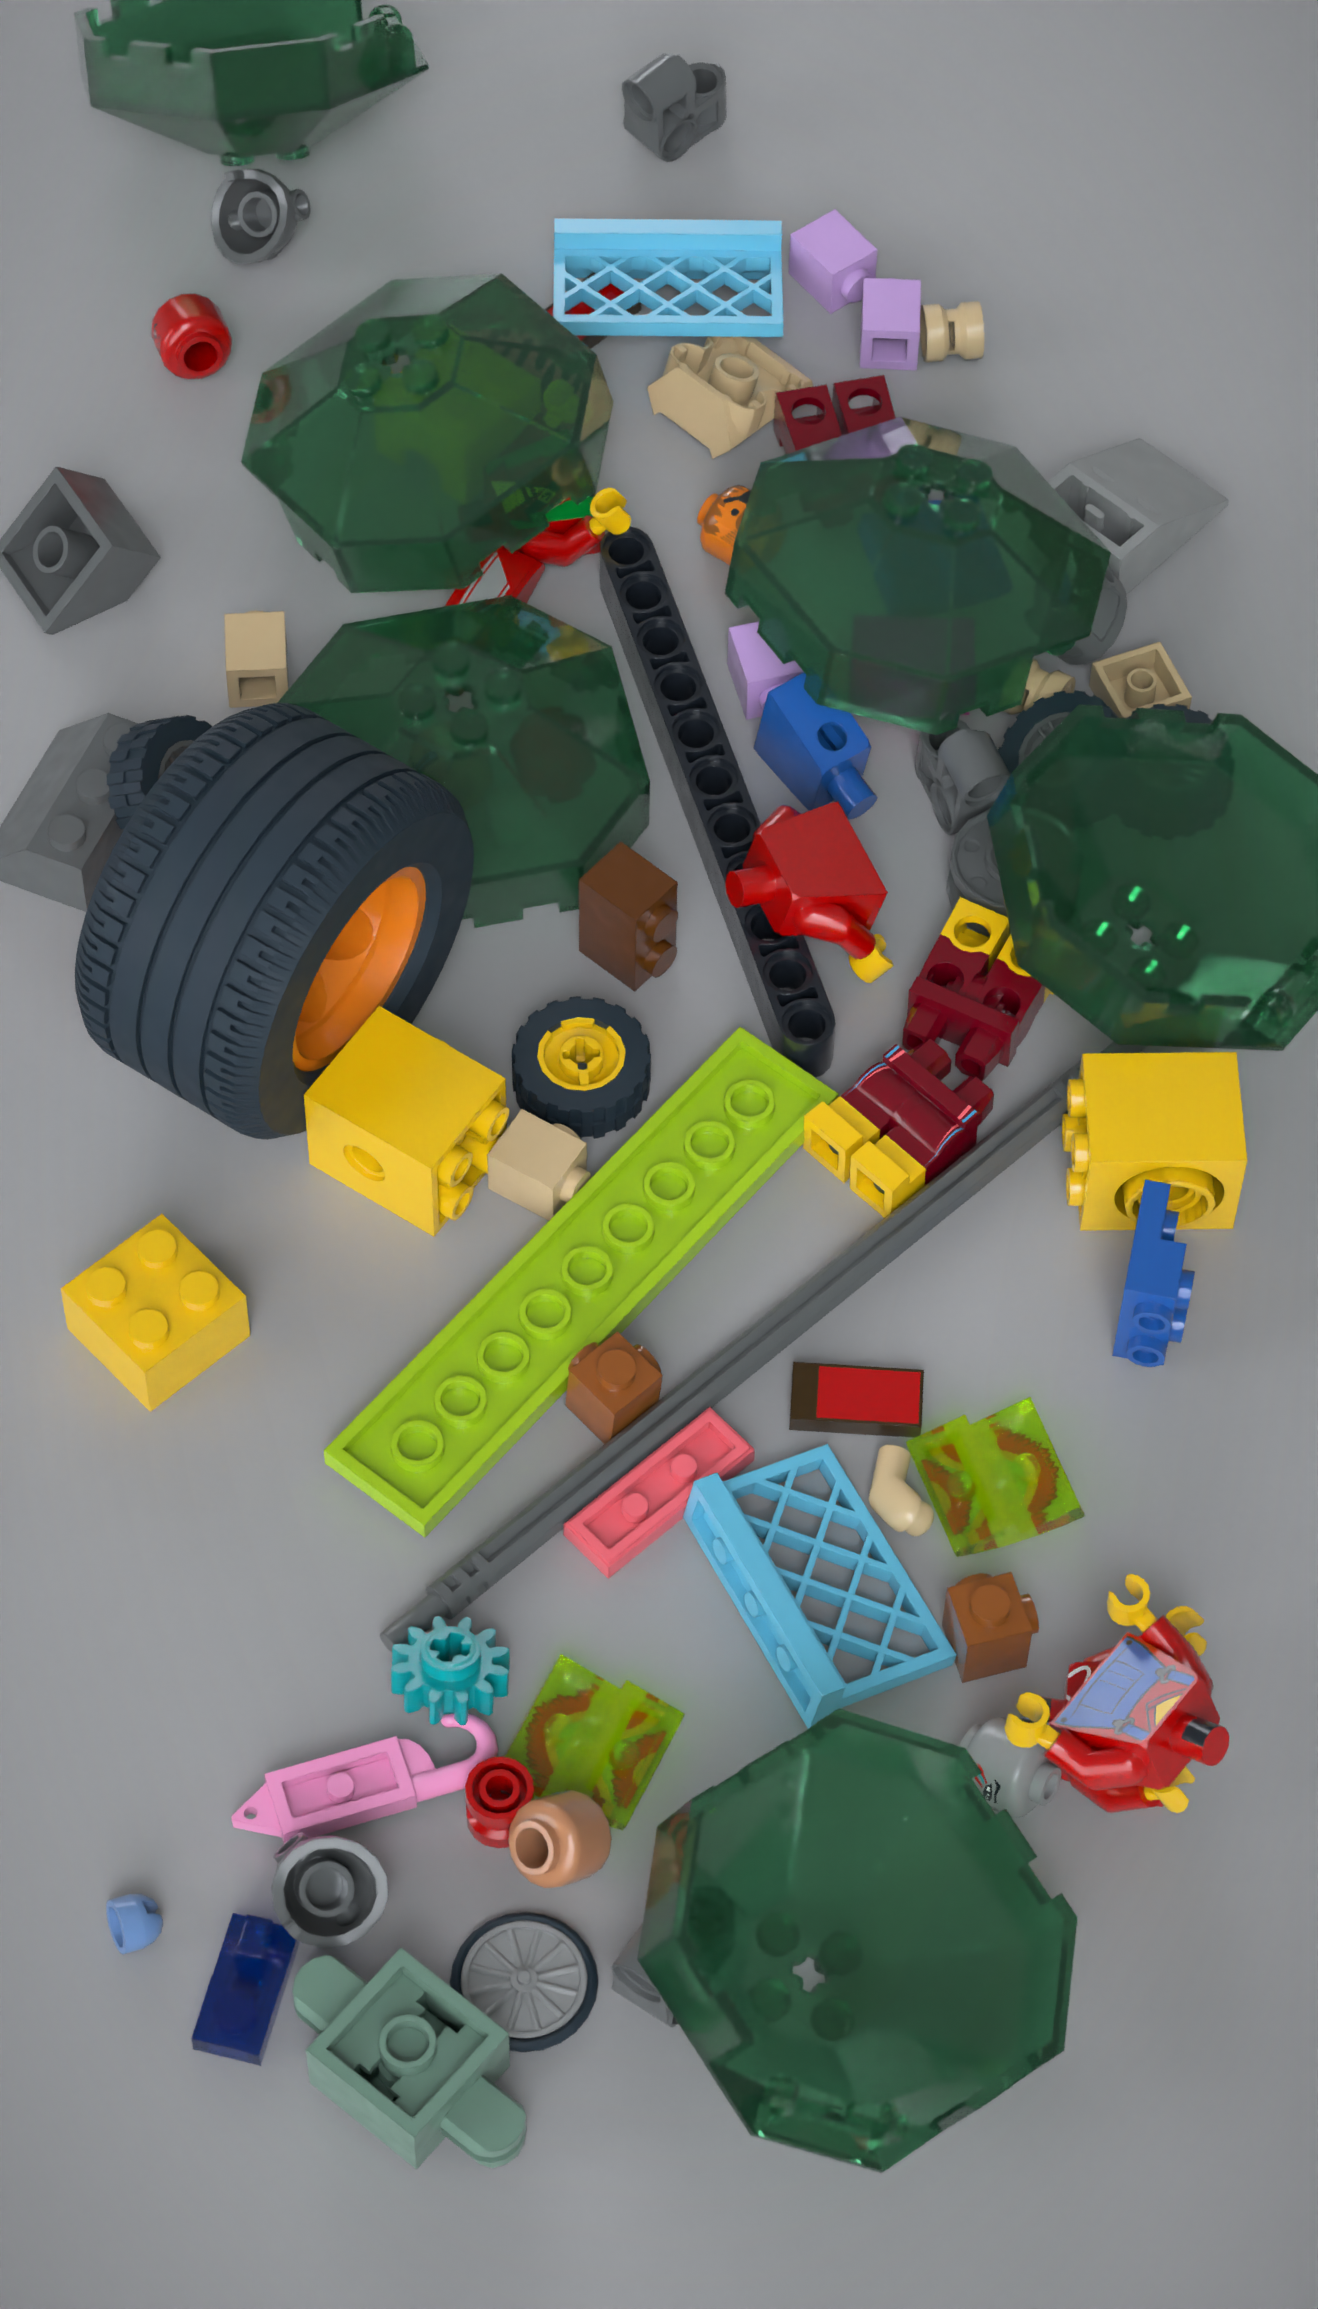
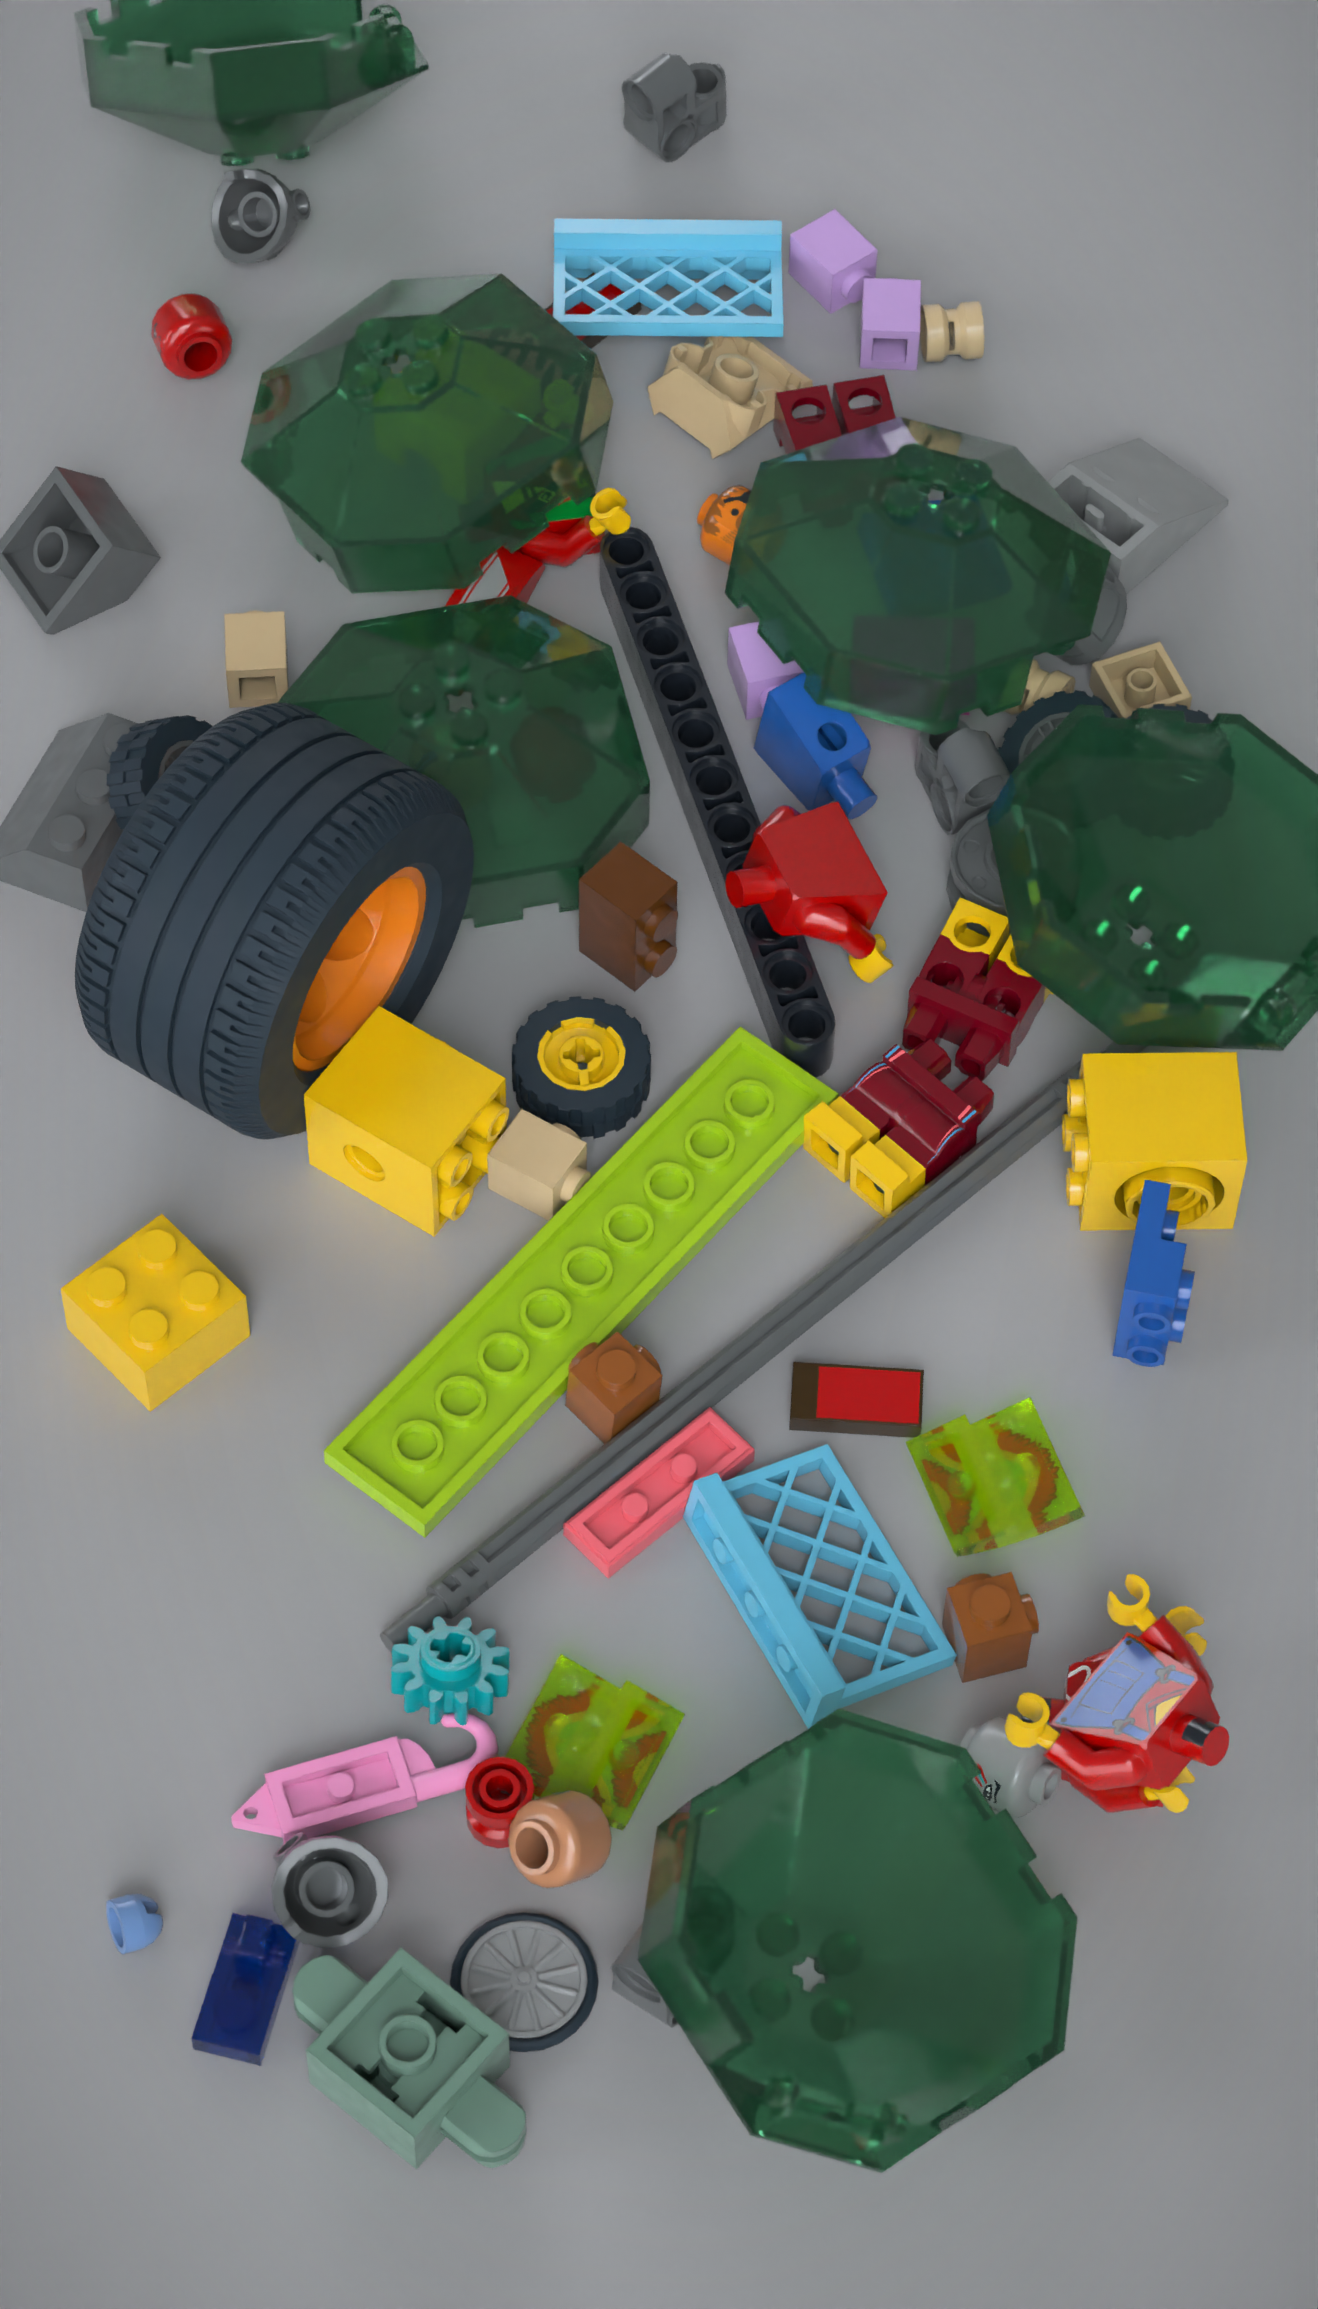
(894, 1498): tan arm -> none

